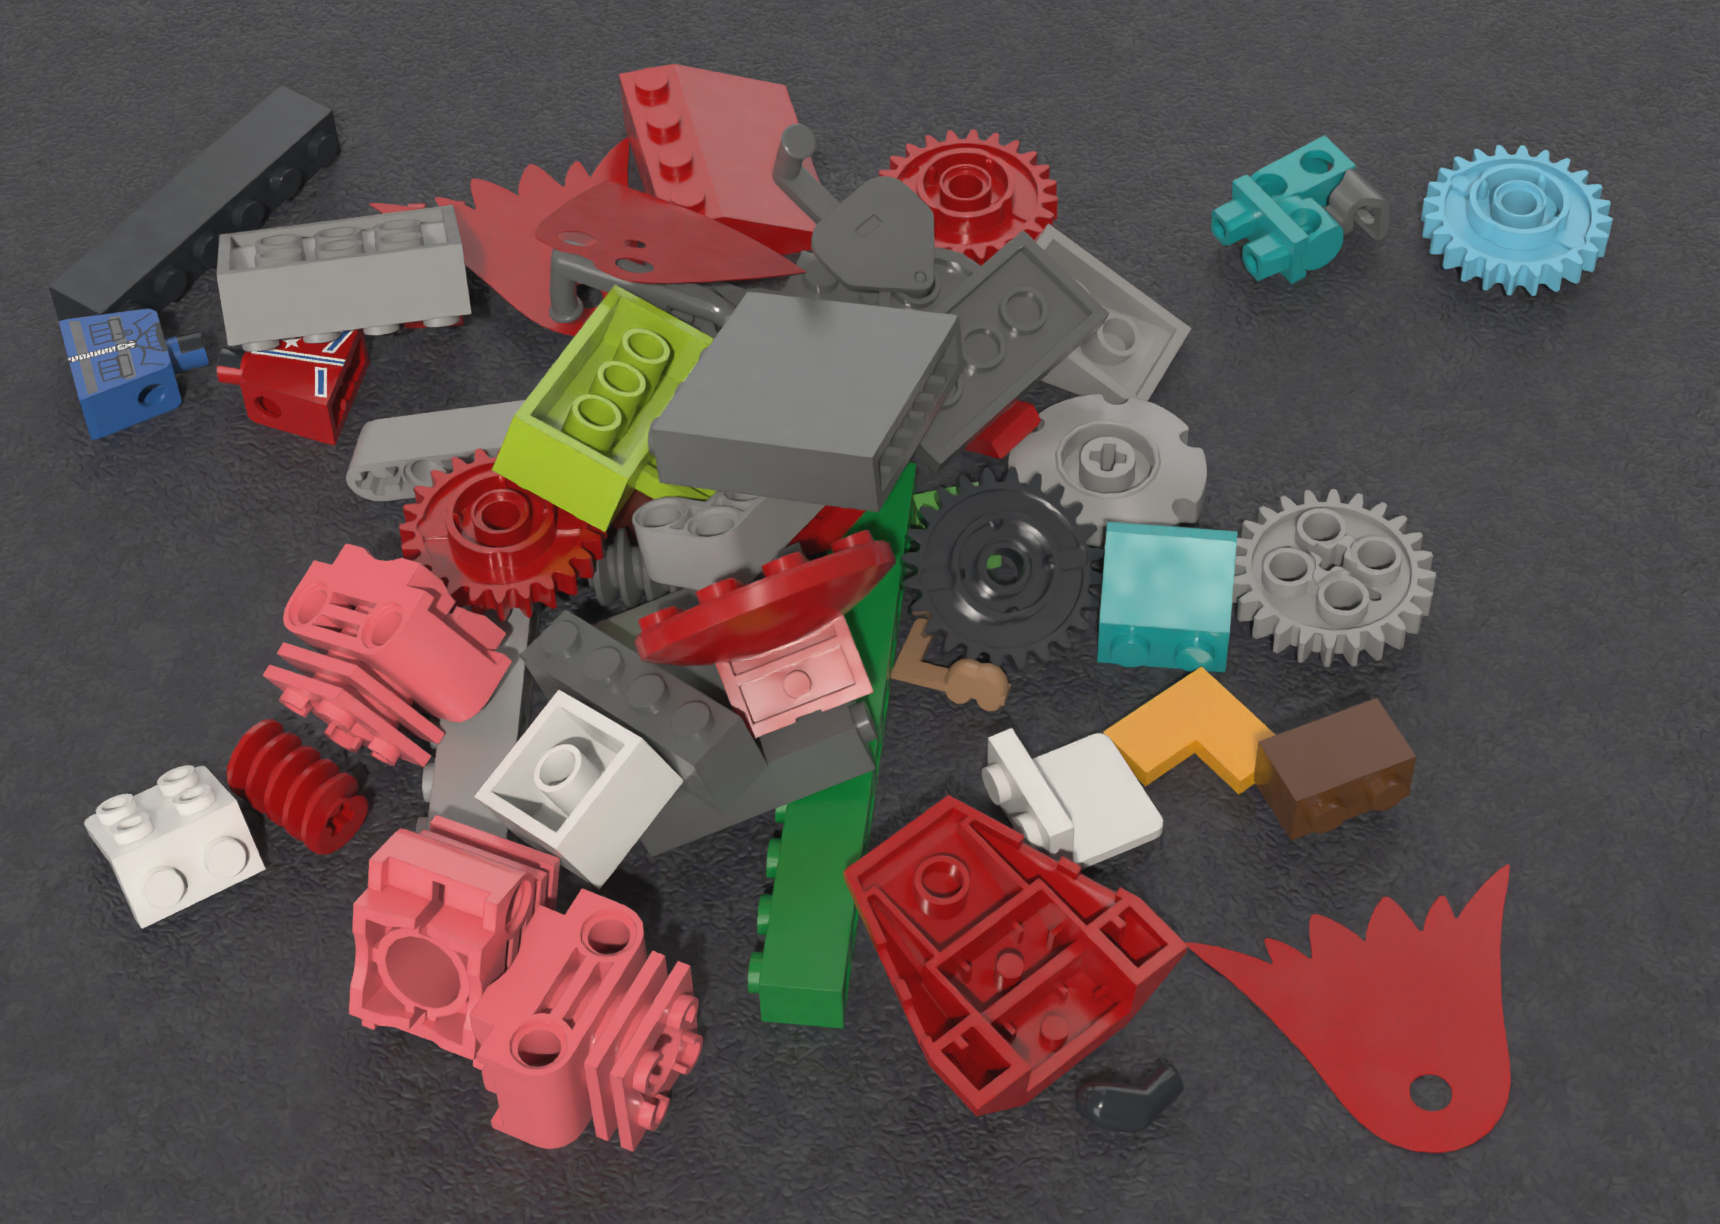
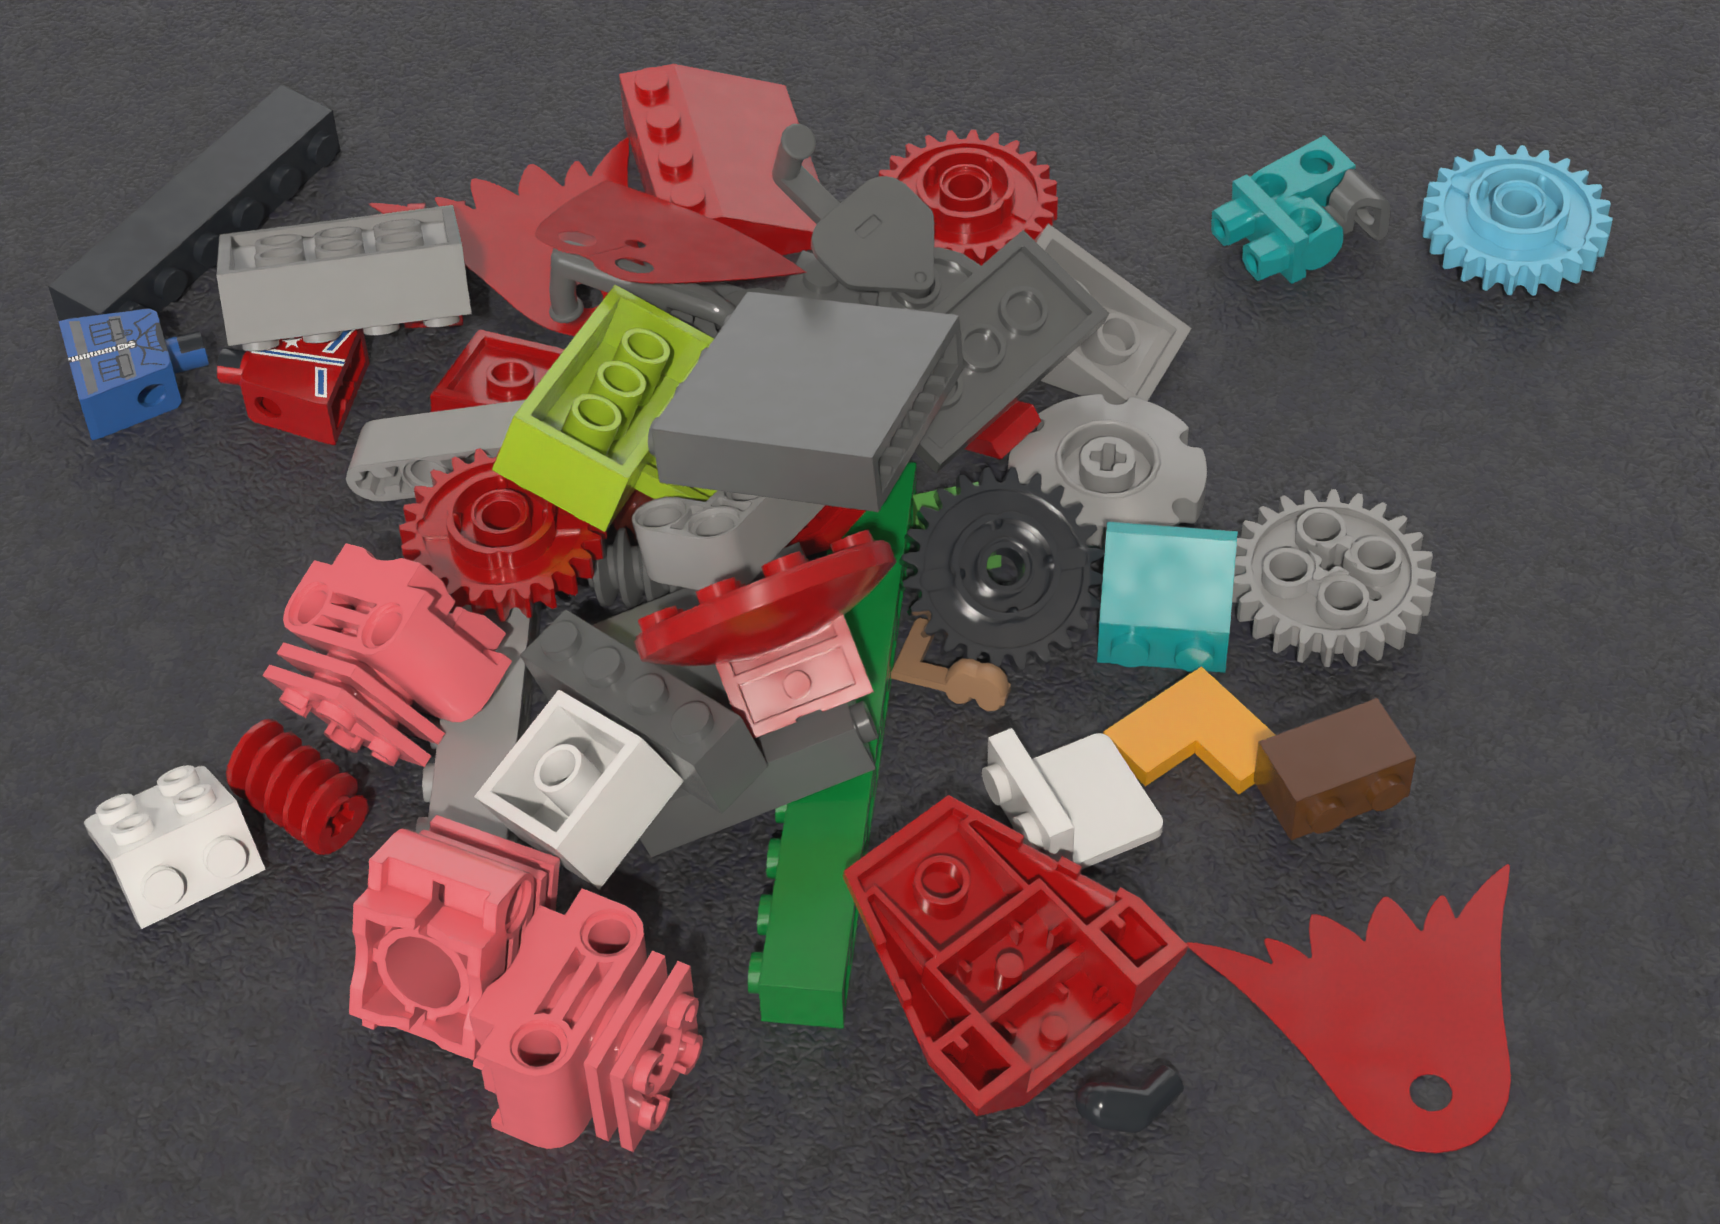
(493, 371): none -> red tile

